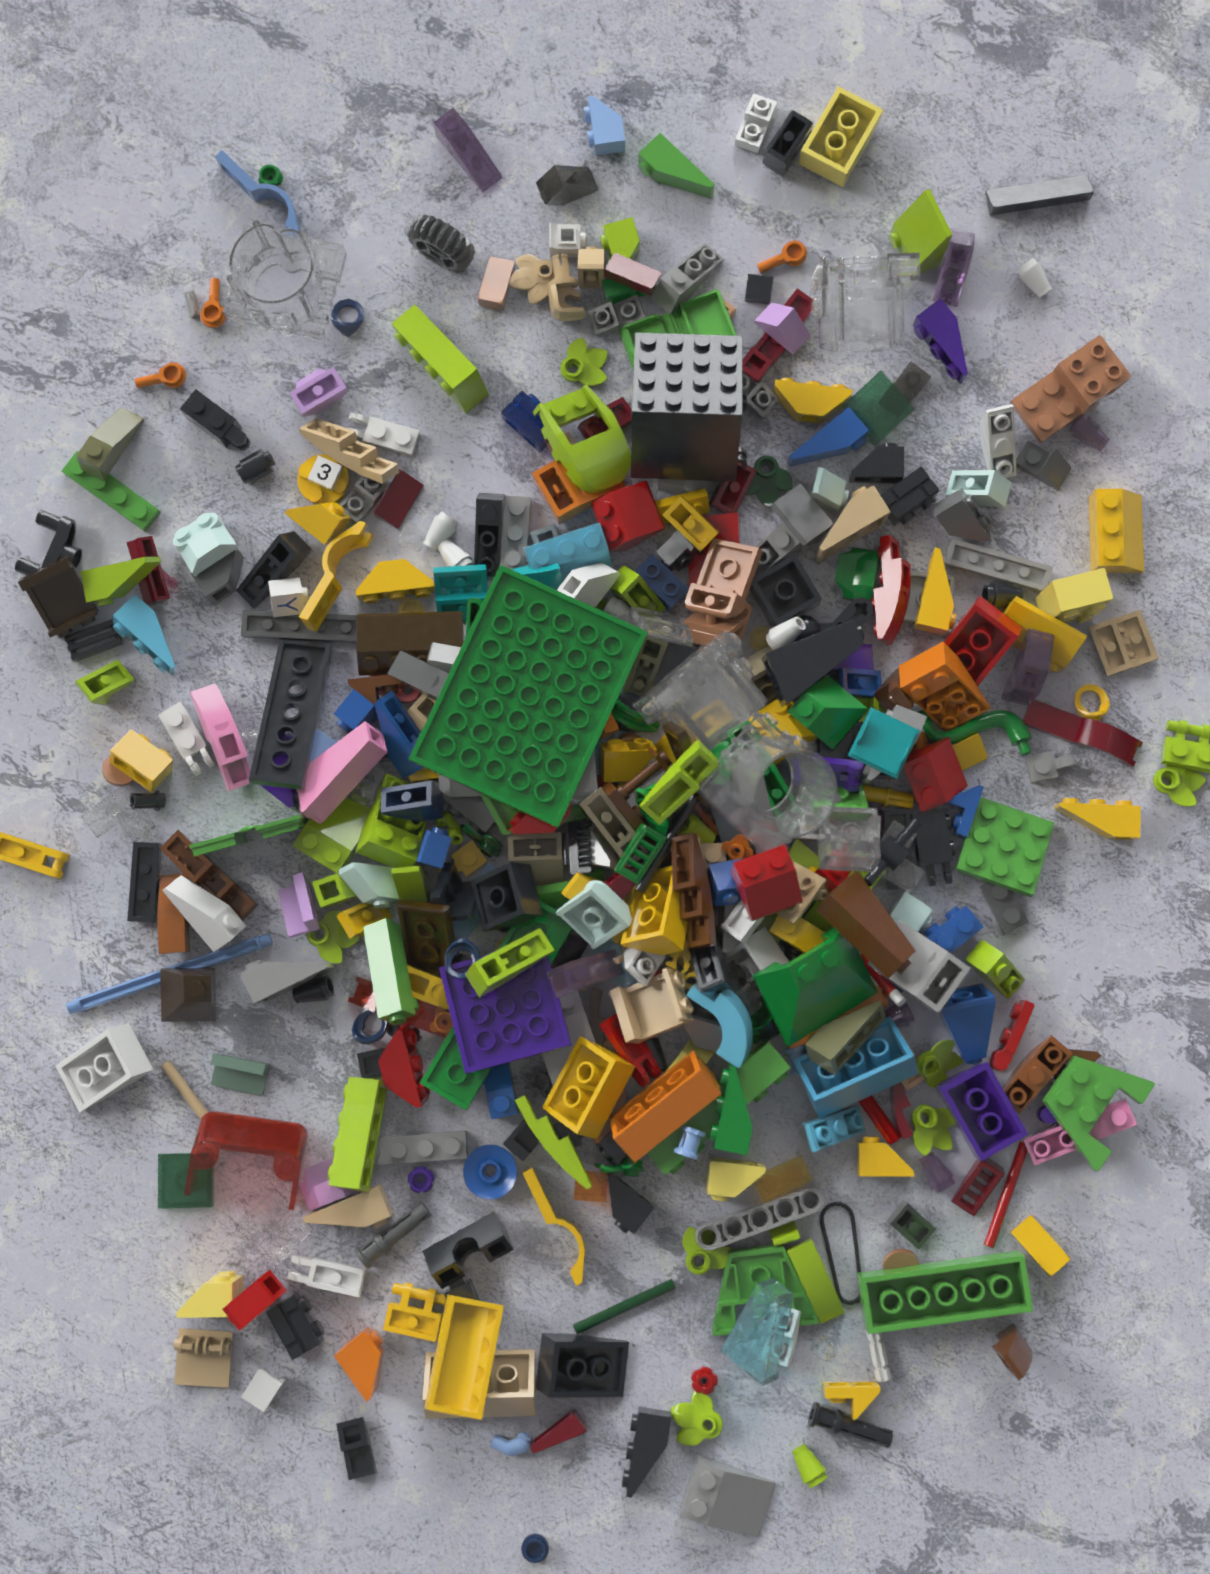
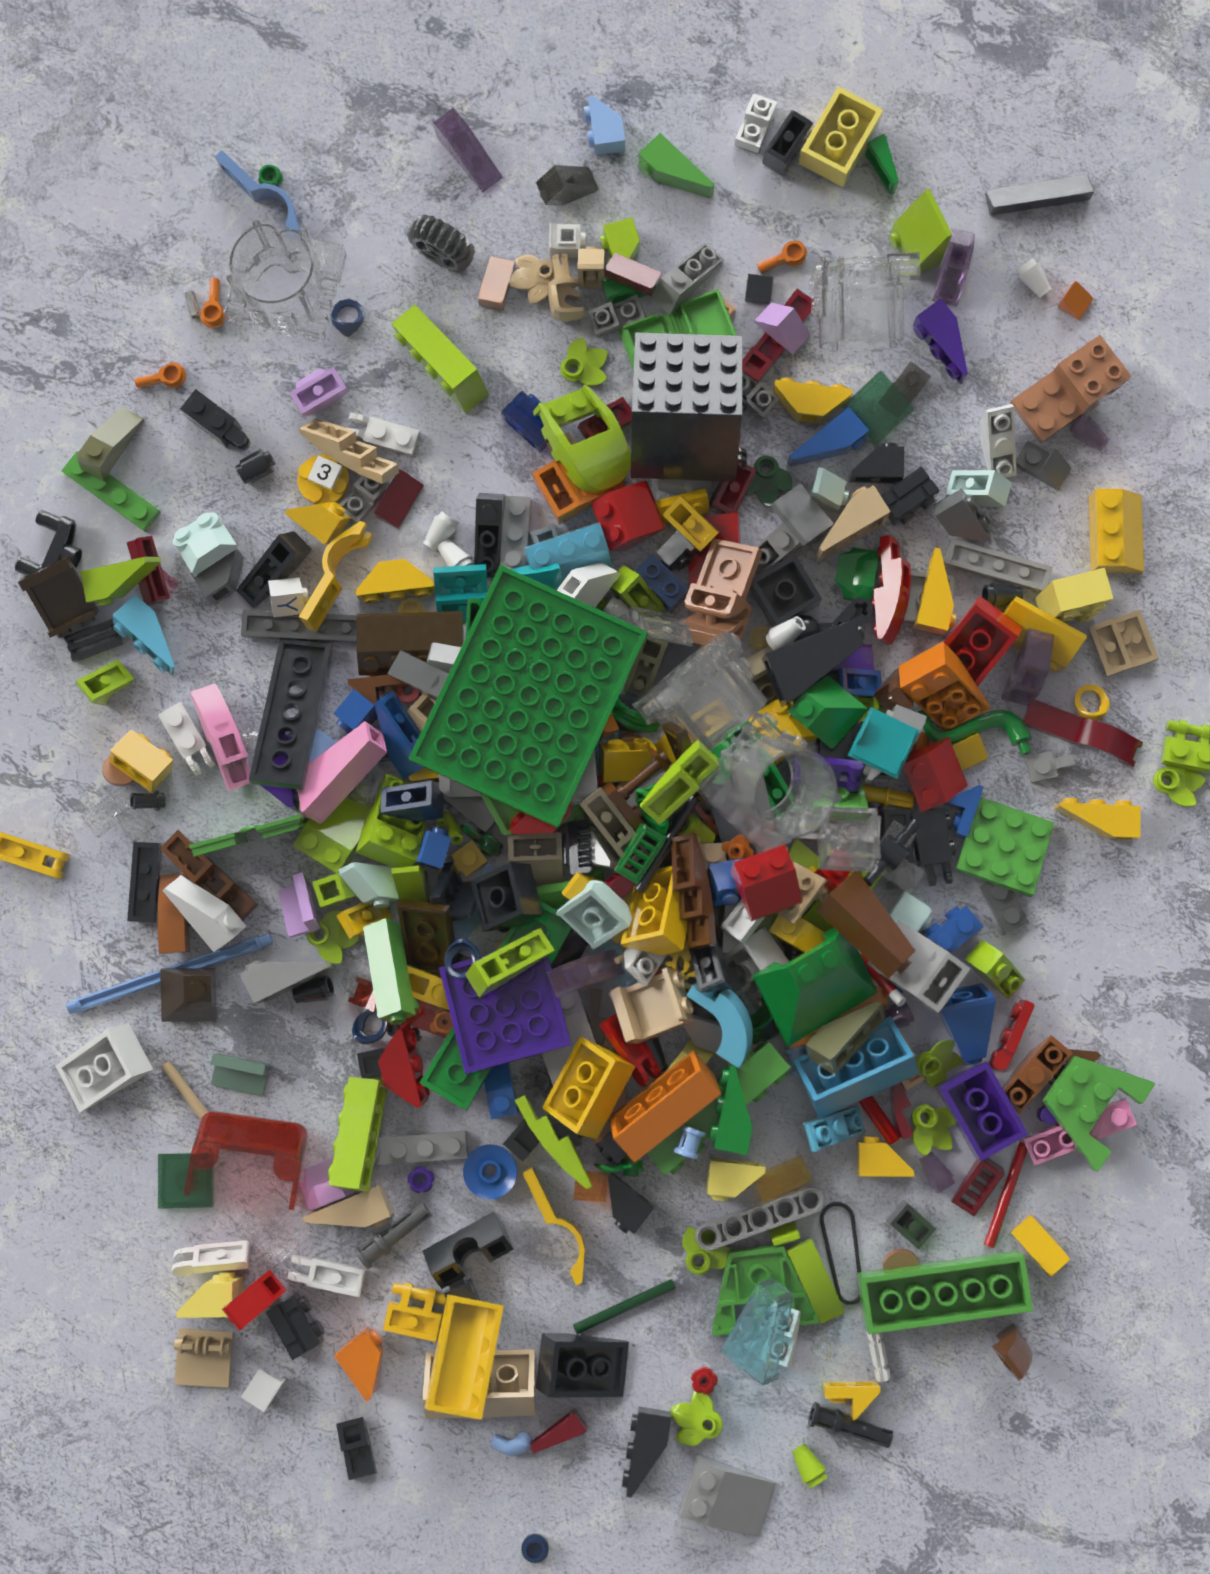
(211, 1258): none -> white hinge
(881, 160): none -> green slope
(1076, 300): none -> orange slope

